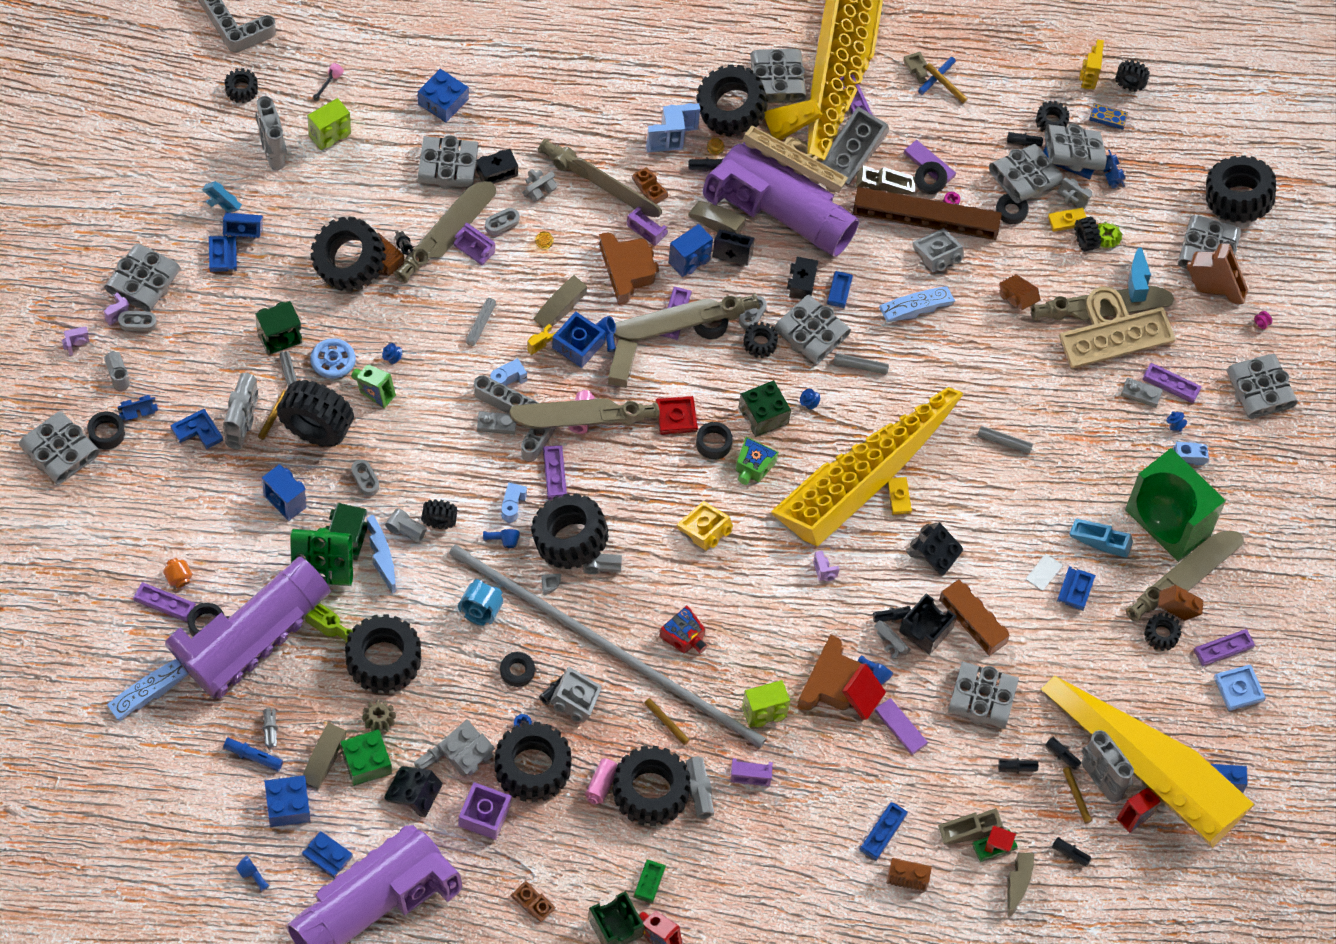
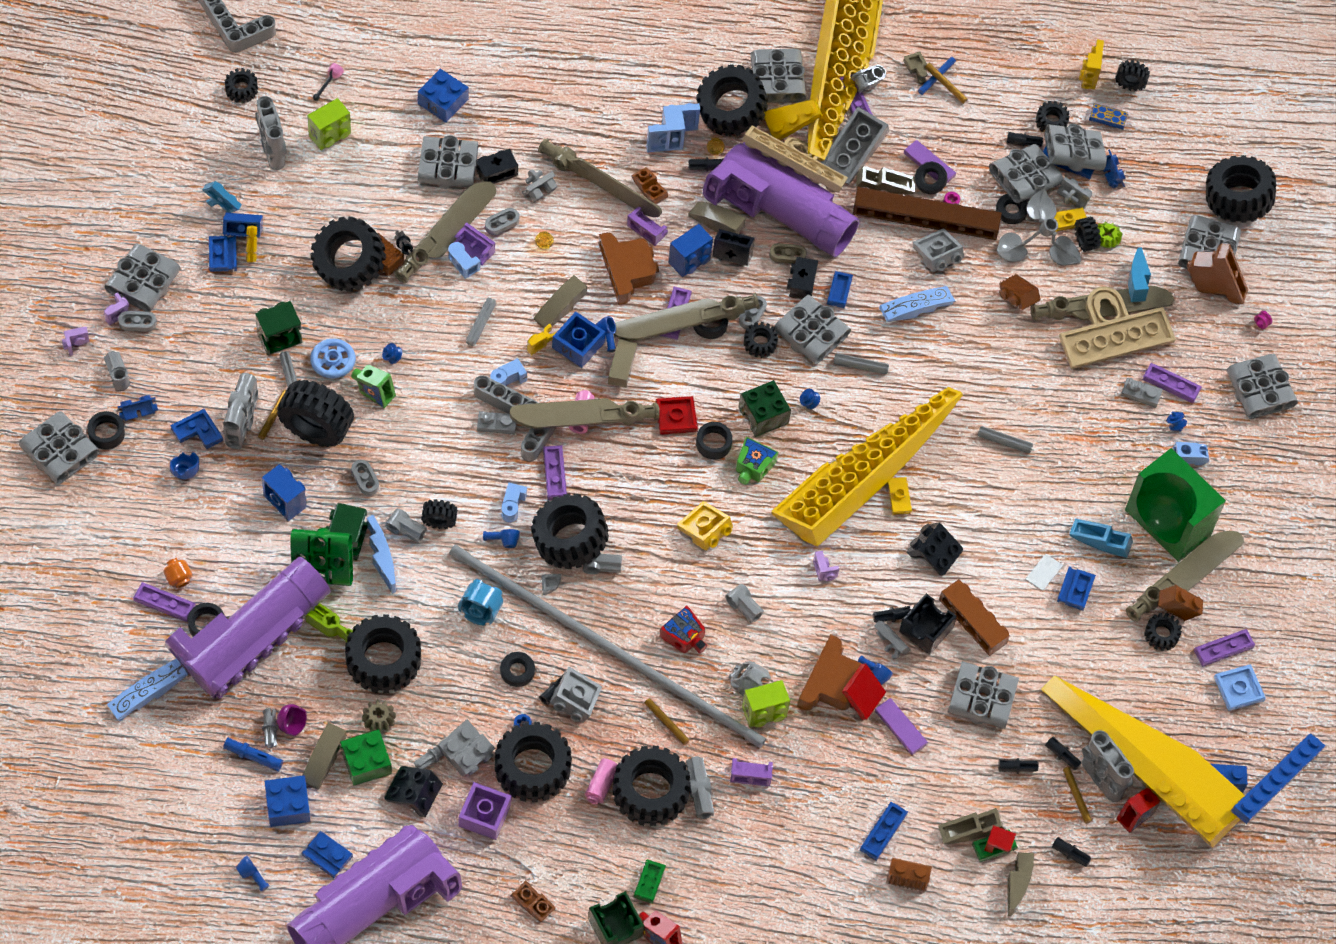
(185, 466): none -> blue hair
(251, 244): none -> yellow axle
(291, 719): none -> magenta hair
(462, 261): none -> light blue leg
(741, 599): none -> light grey piece
(750, 678): none -> light grey helmet
(787, 252): none -> dark tan plate
(869, 77): none -> light grey piece
(1042, 208): none -> light grey plant
(1278, 778): none -> blue plate

